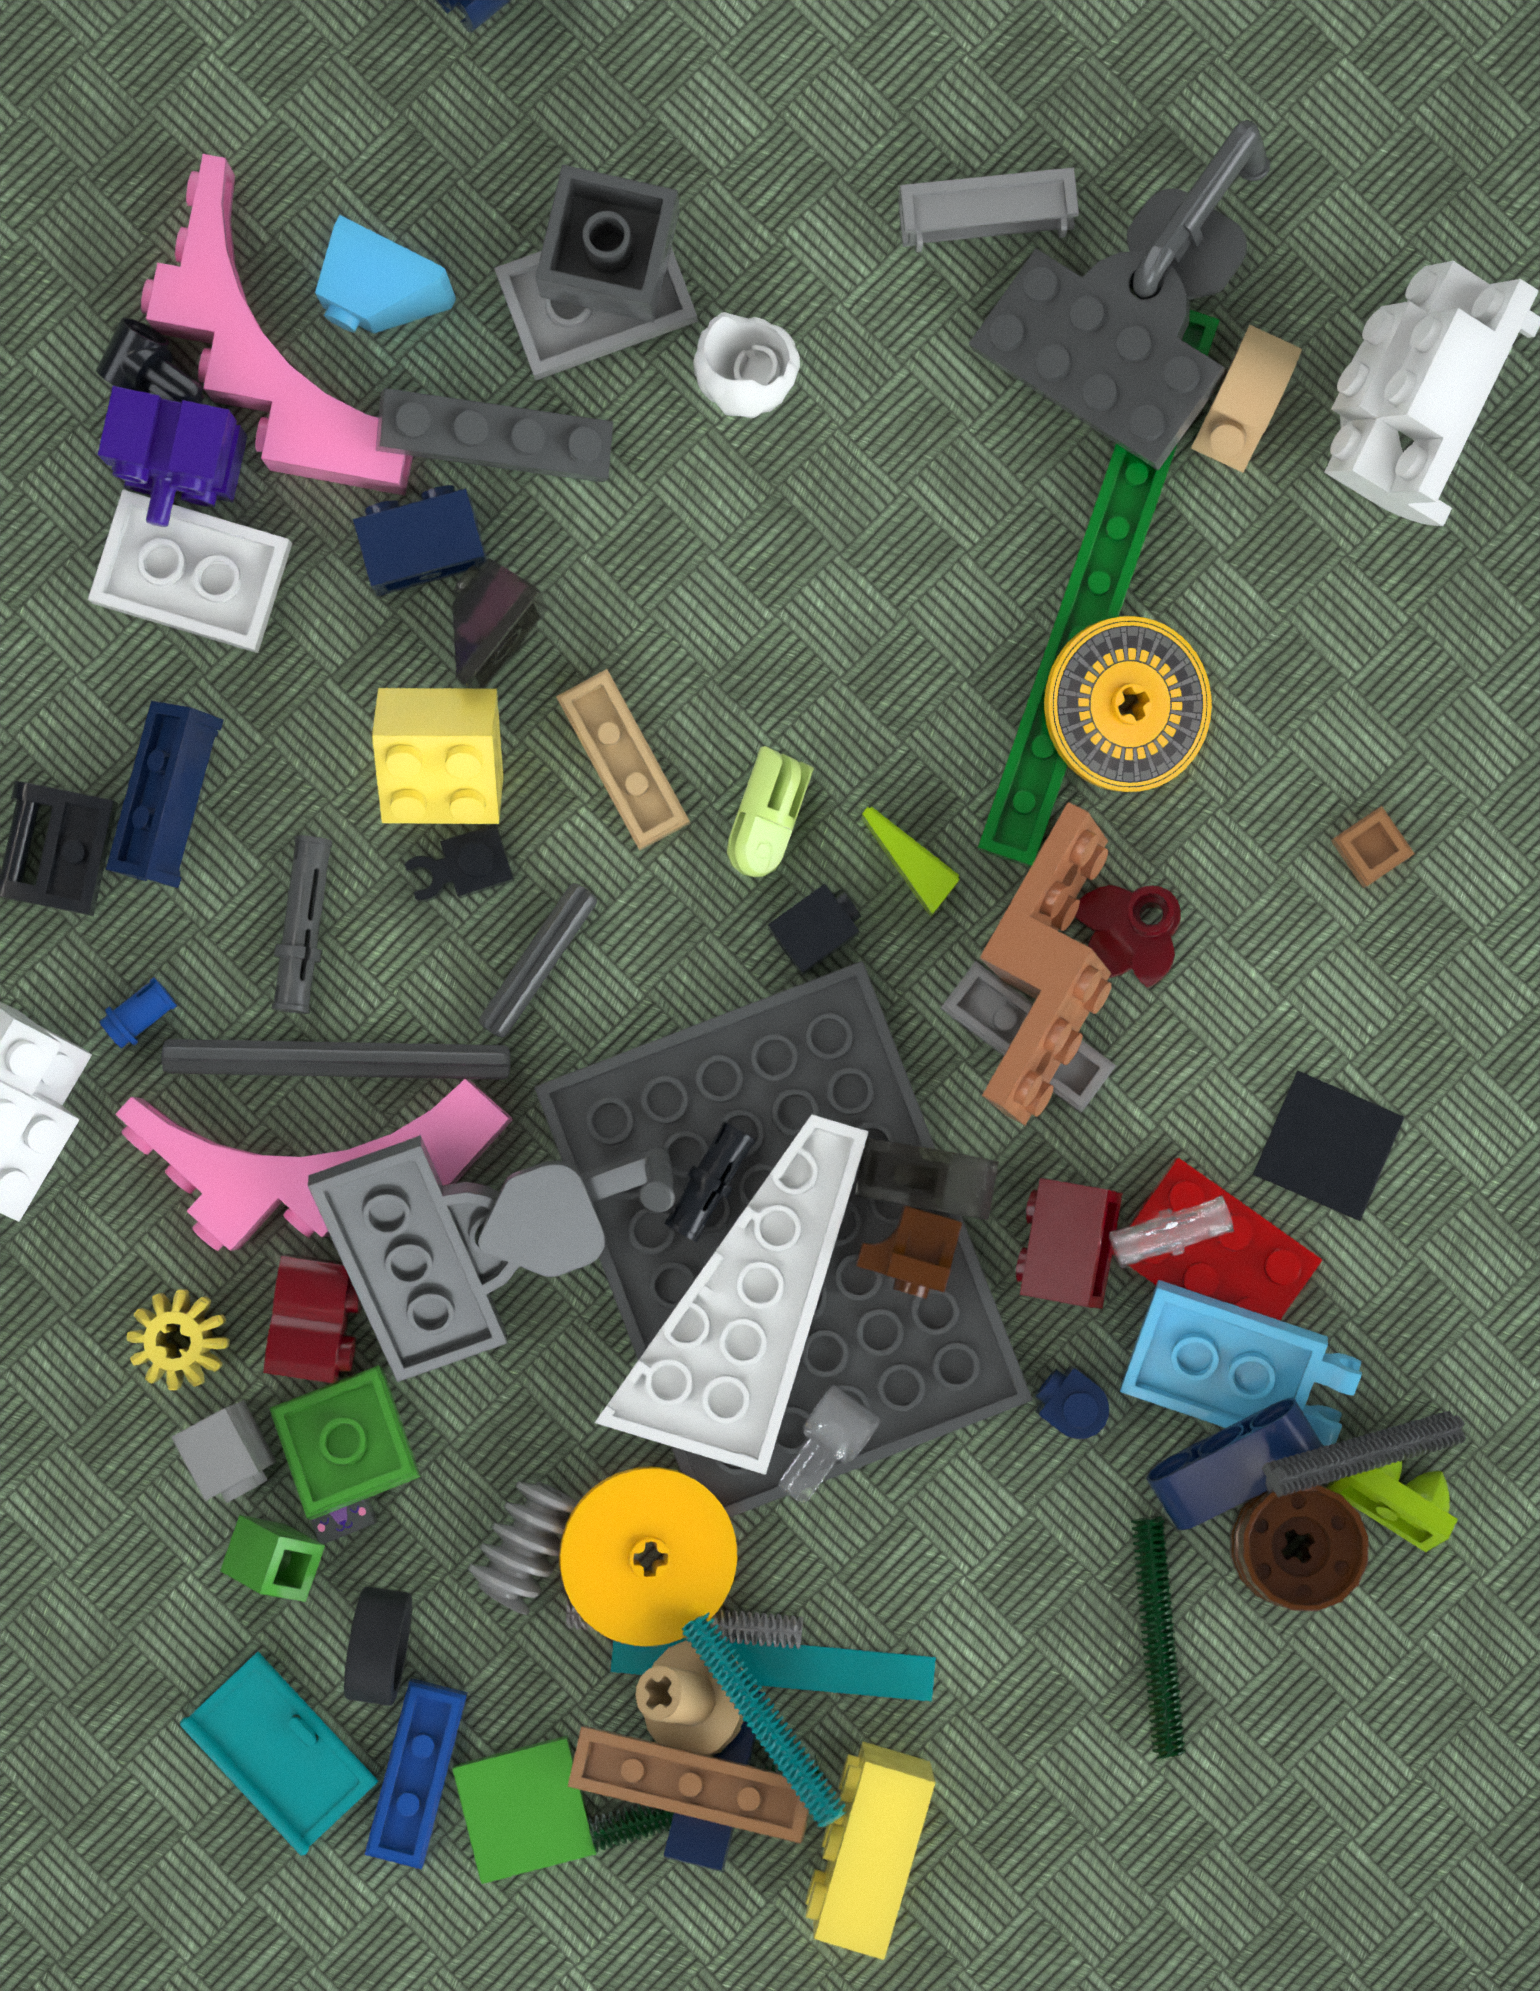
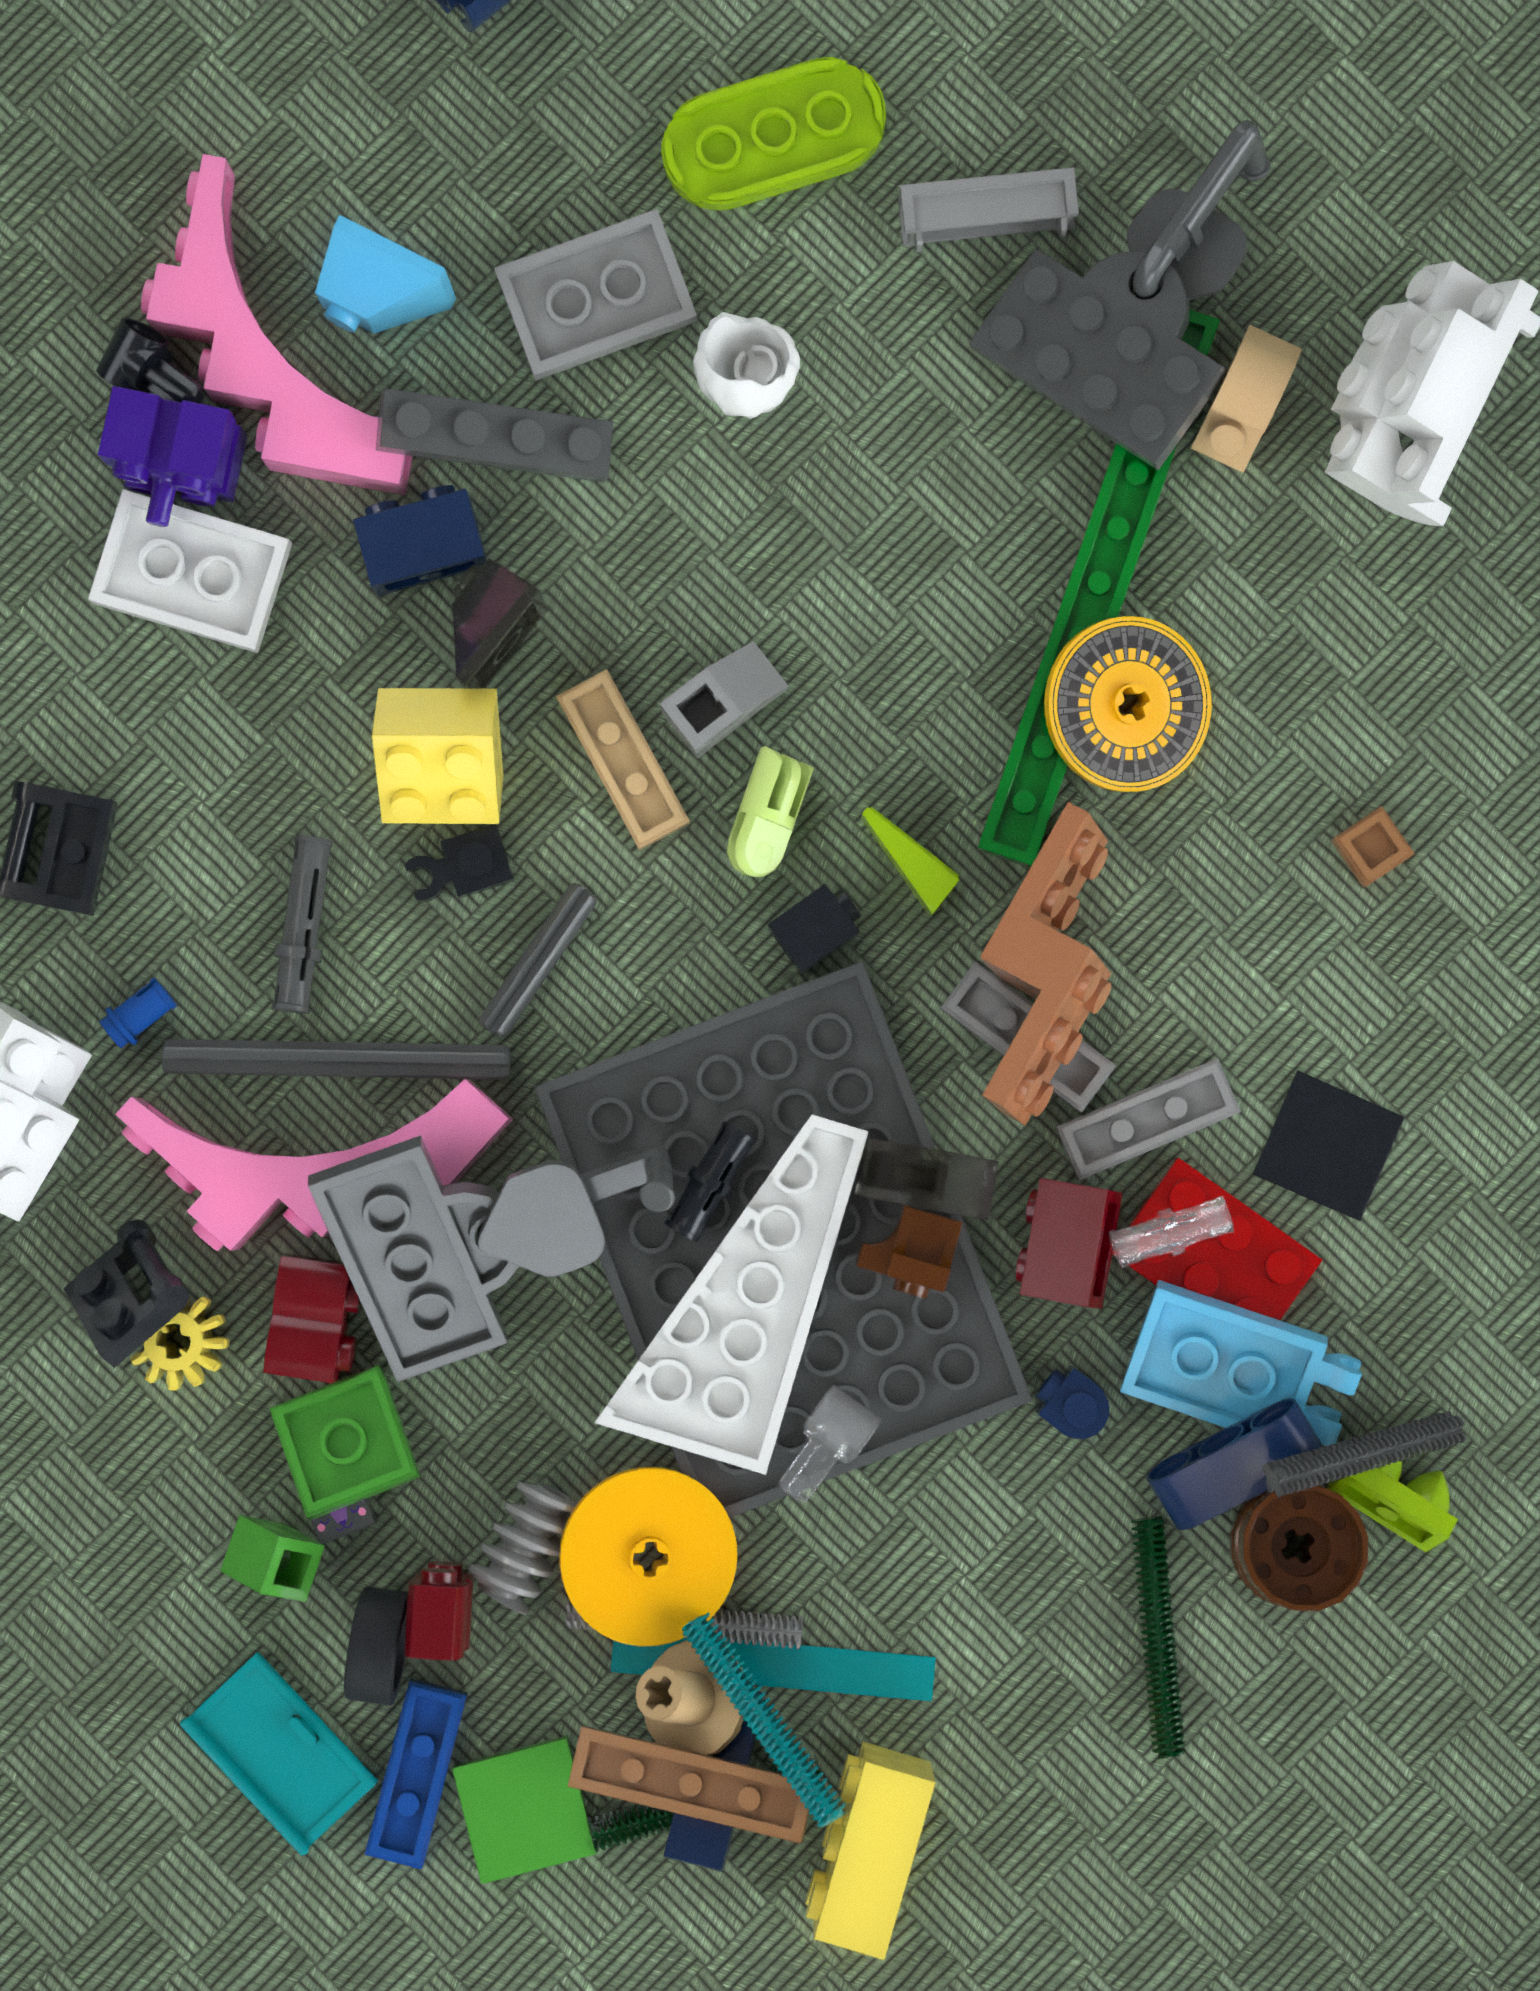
(111, 1303): none -> black plate
(163, 793): dark blue container -> none
(225, 1452): light grey brick -> none
(439, 1612): none -> dark red brick
(607, 243): dark grey brick -> none
(722, 698): none -> light grey slope
(773, 133): none -> lime tile
(1123, 938): dark red plate -> none
(1147, 1119): none -> light grey tile

